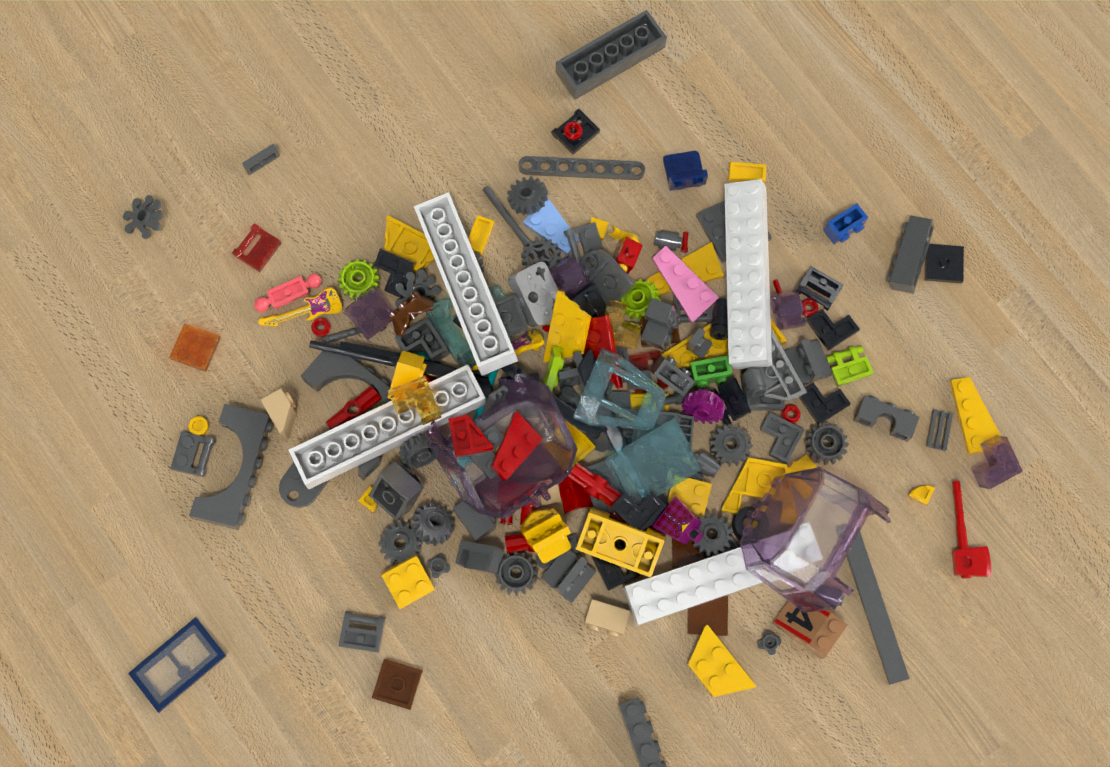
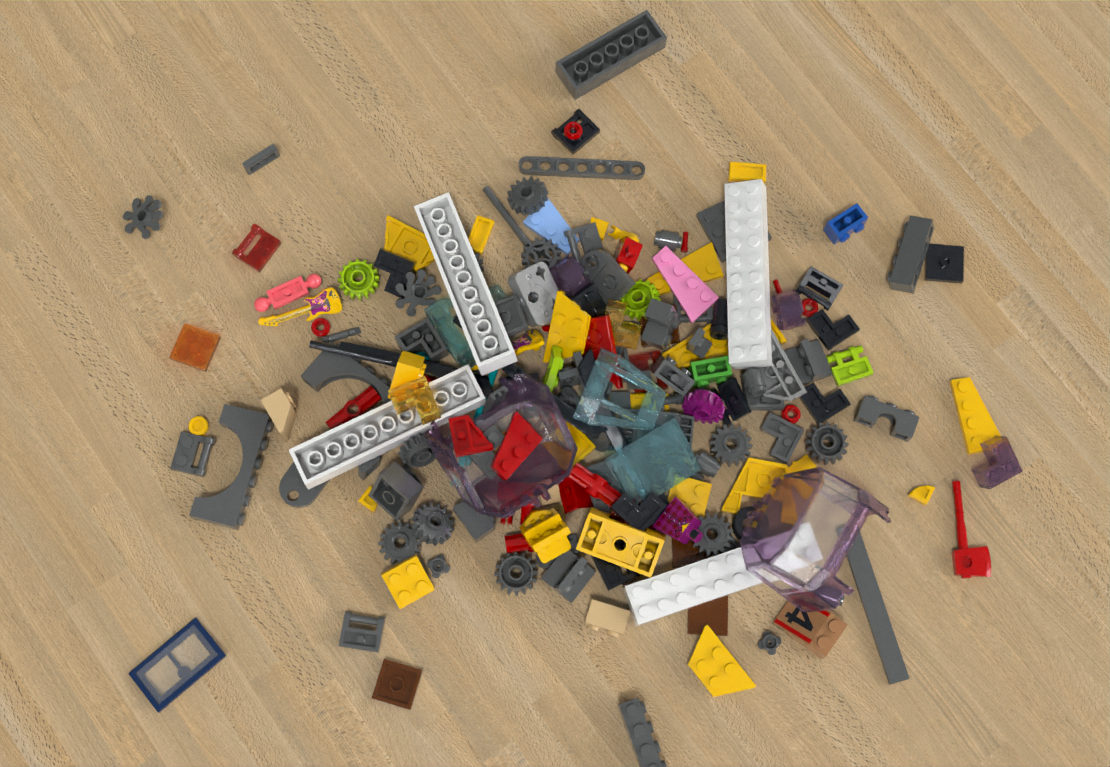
(369, 313): plate -> none
(408, 311): reddish brown brick -> none
(479, 557): dark grey panel -> none
(684, 170): clear blue bracket -> none
(942, 414): dark grey tile -> none

